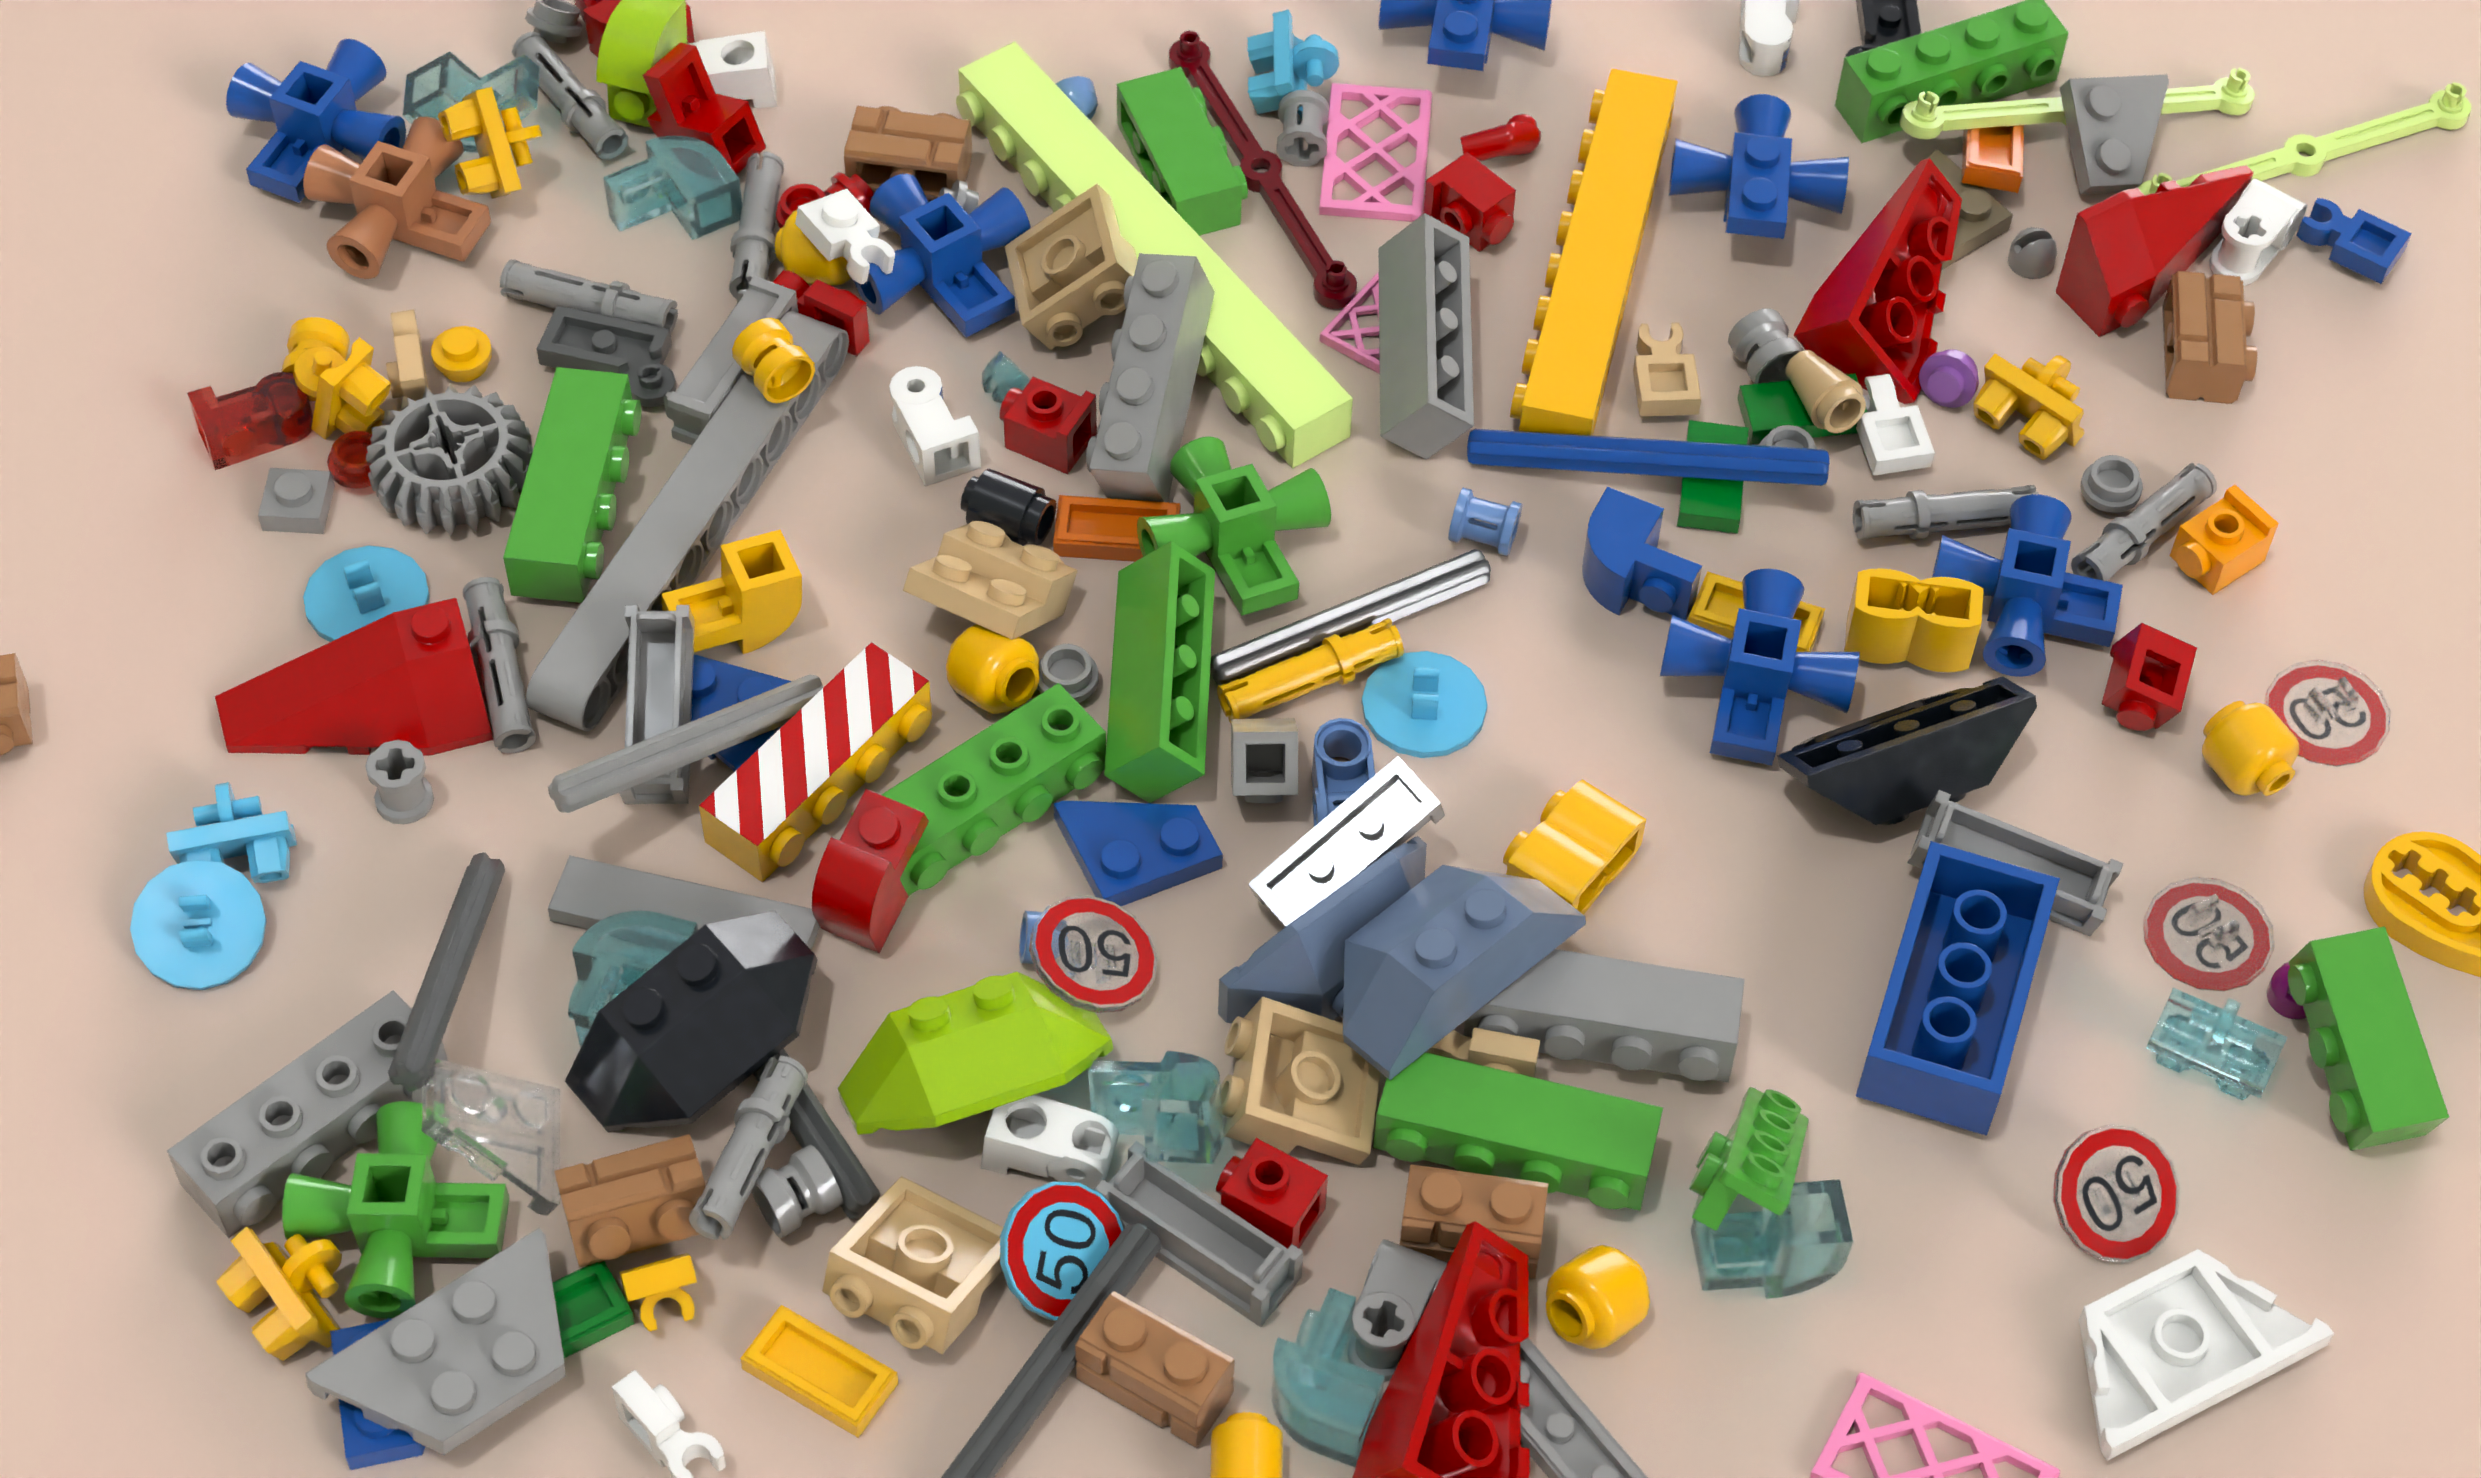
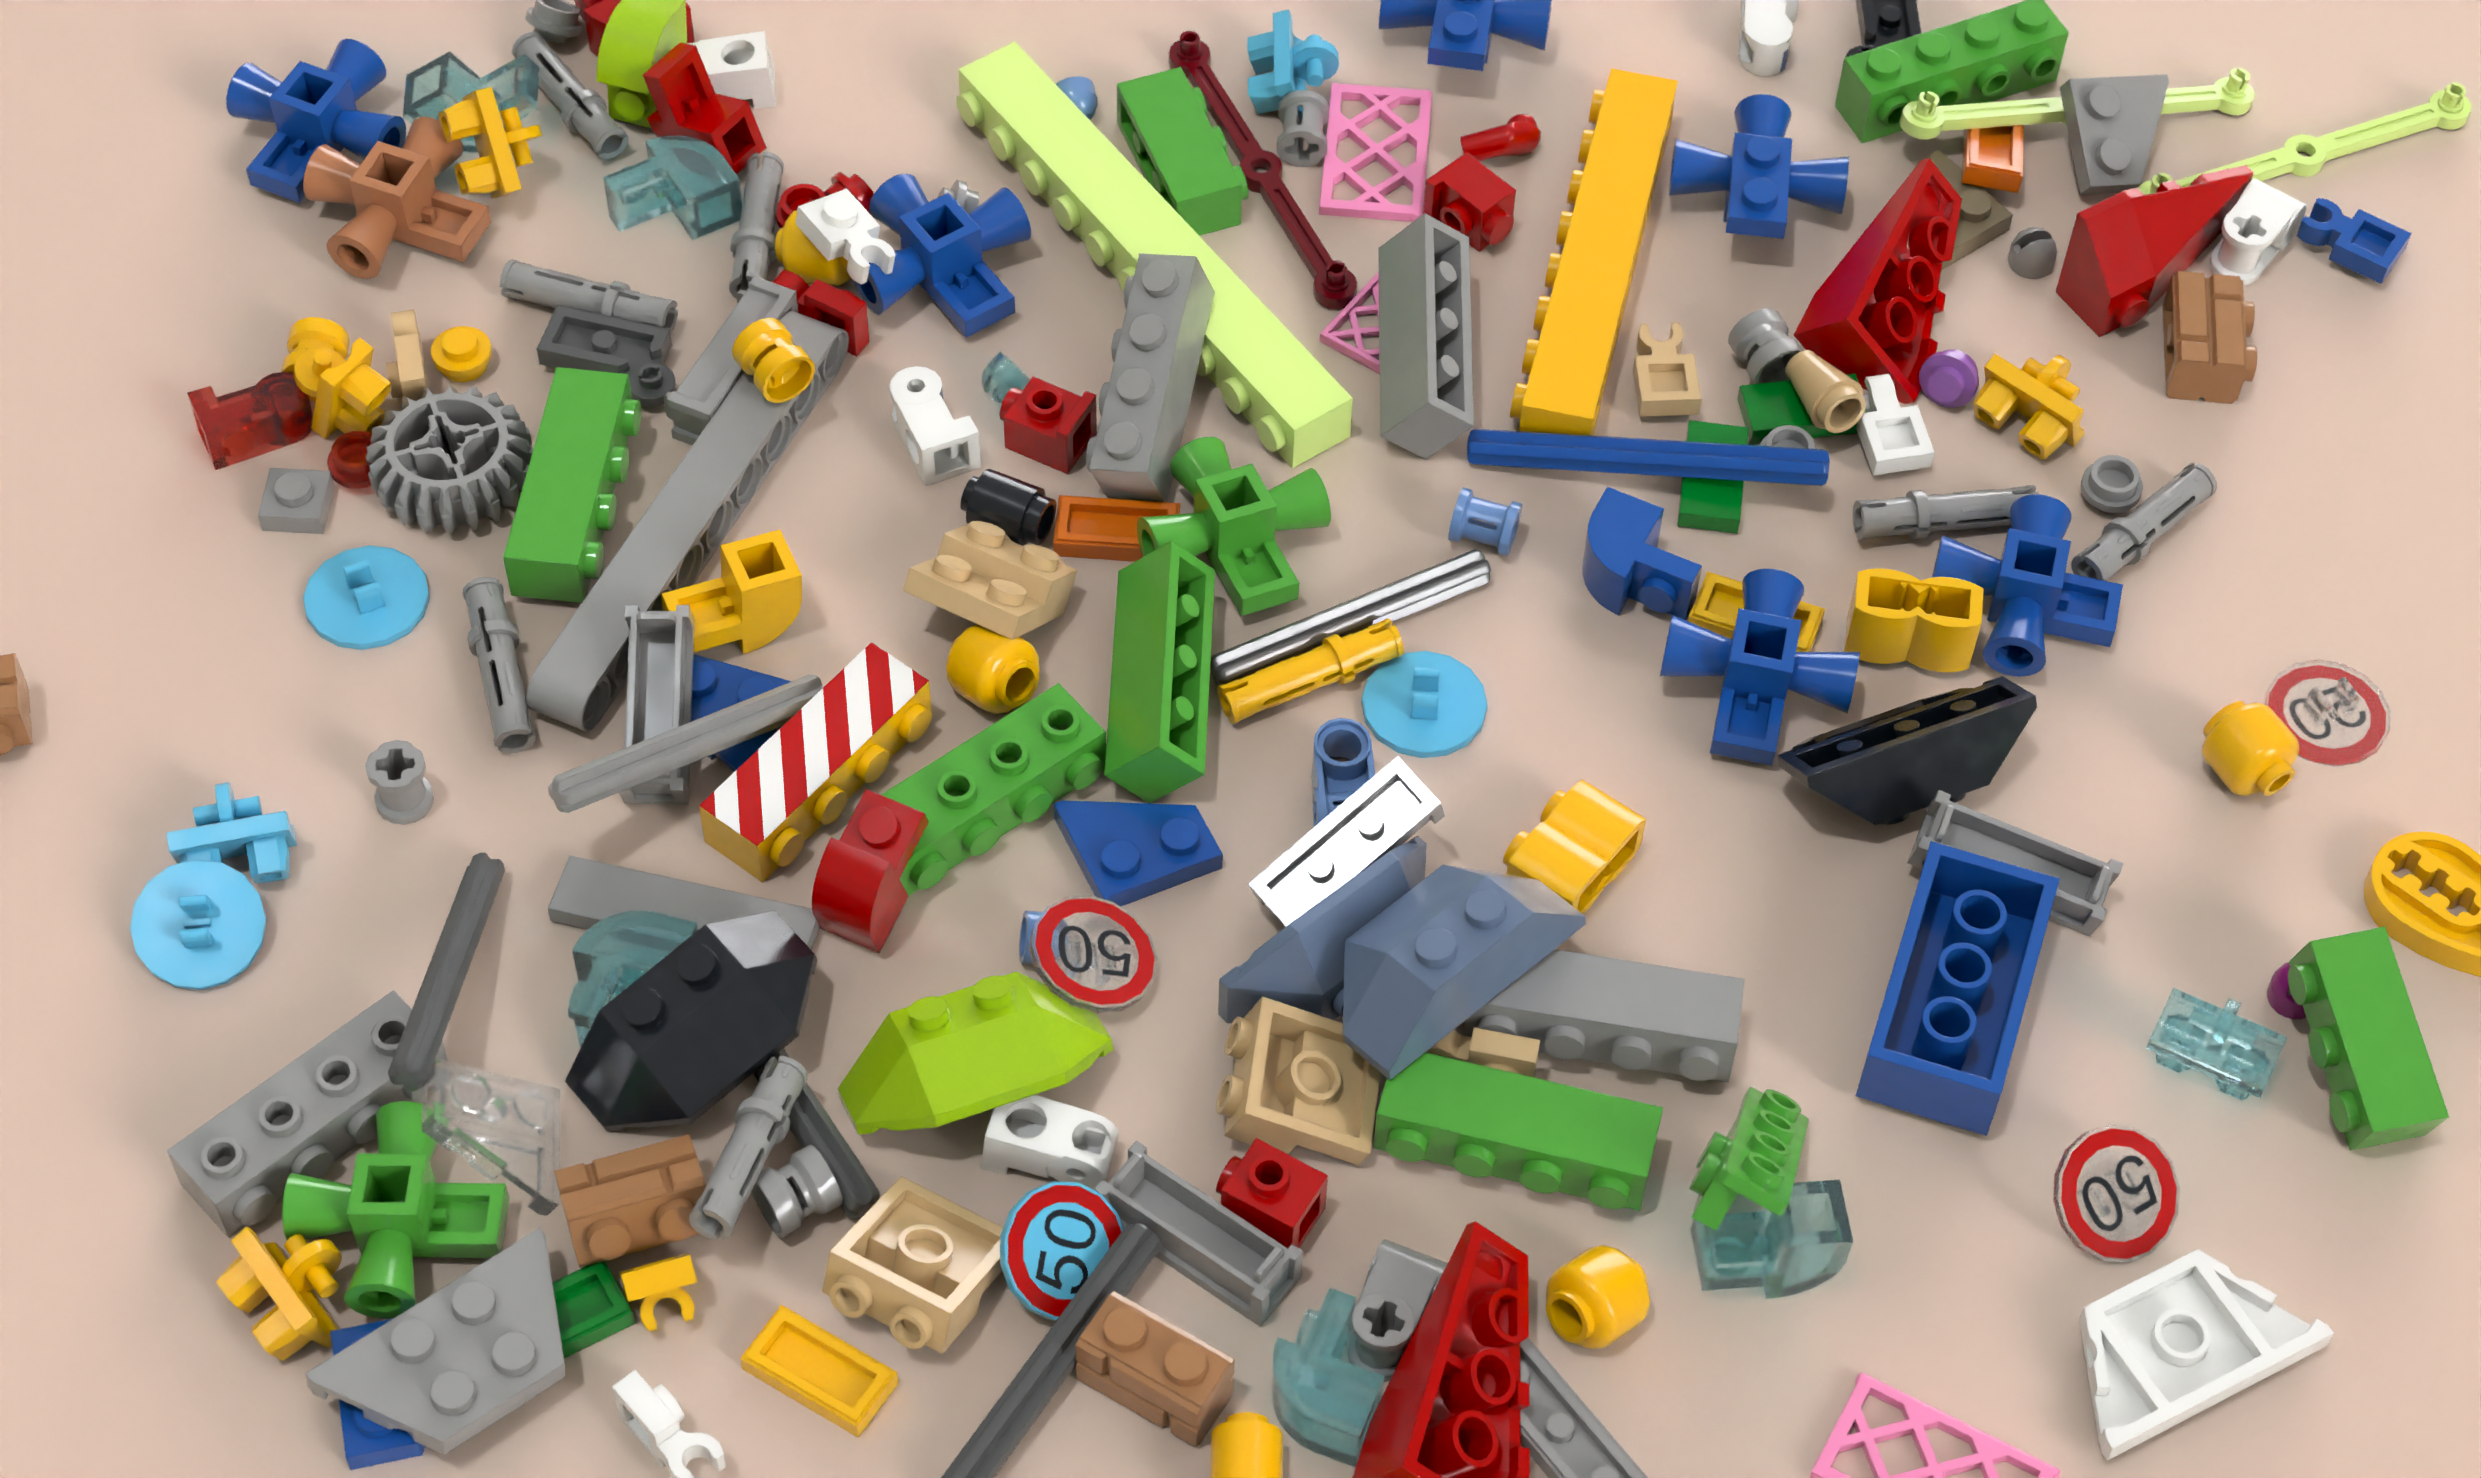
(377, 685): red wedge -> none
(899, 142): medium nougat brick -> none
(1071, 269): tan plate -> none
(1071, 668): light grey plate -> none
(1167, 1102): clear light blue brick -> none
(1264, 759): light grey brick -> none
(1446, 1200): medium nougat brick -> none
(2148, 677): red brick -> none
(2208, 934): clear piece -> none
(2224, 540): light orange brick -> none

